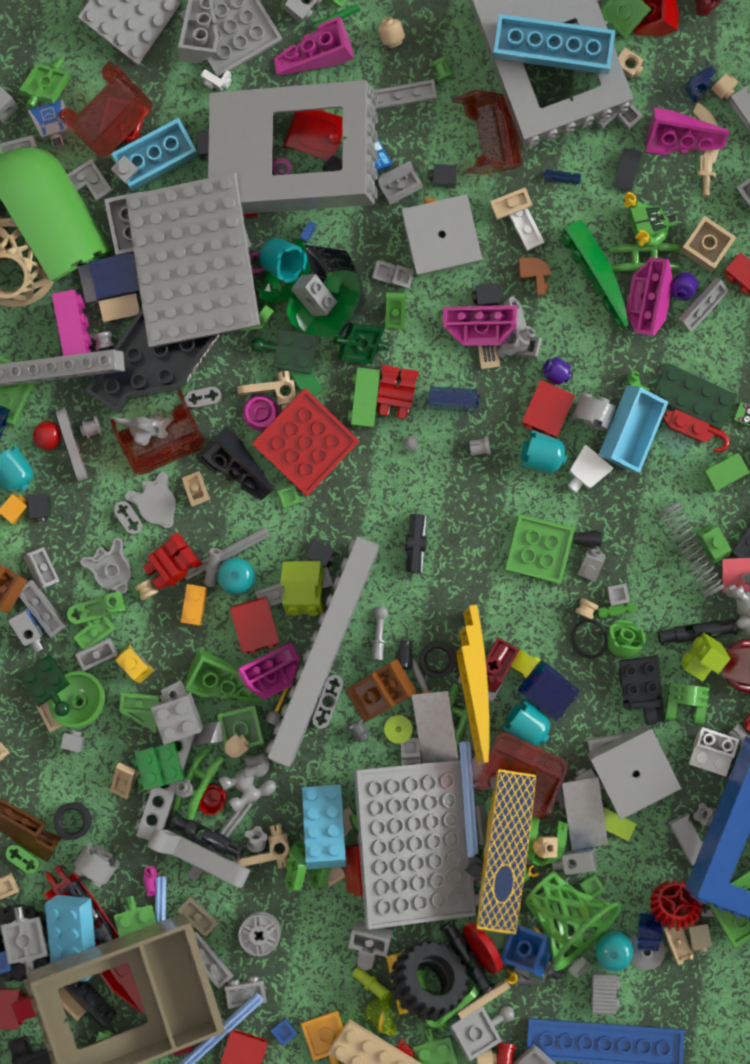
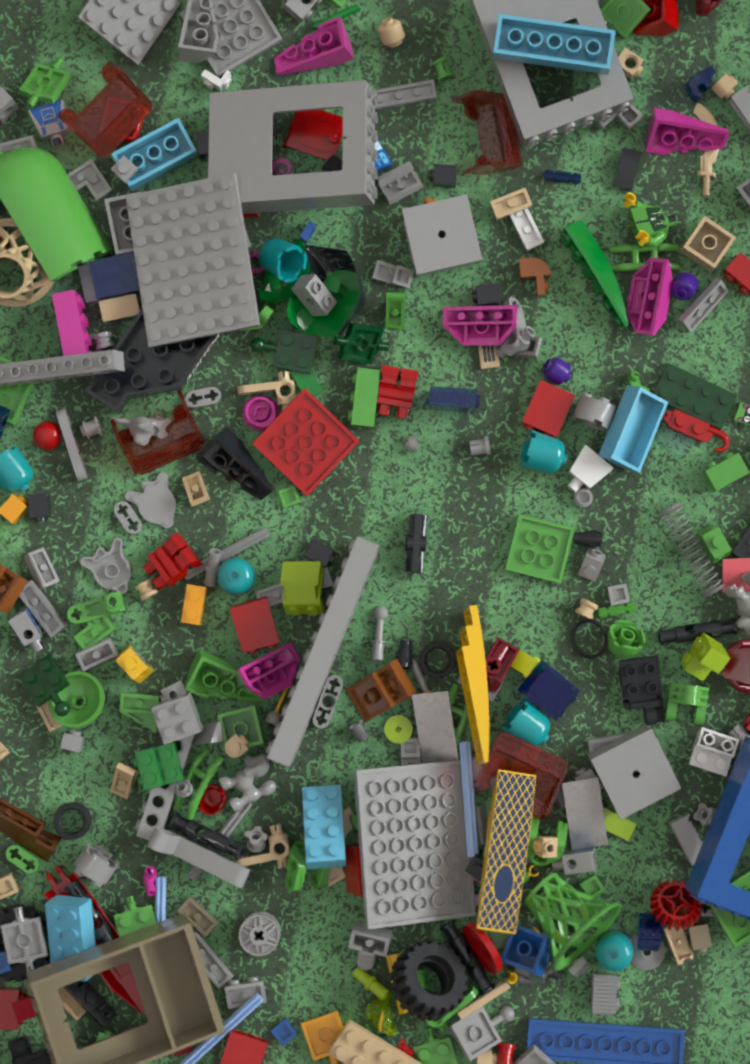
(583, 497): none -> light grey plate

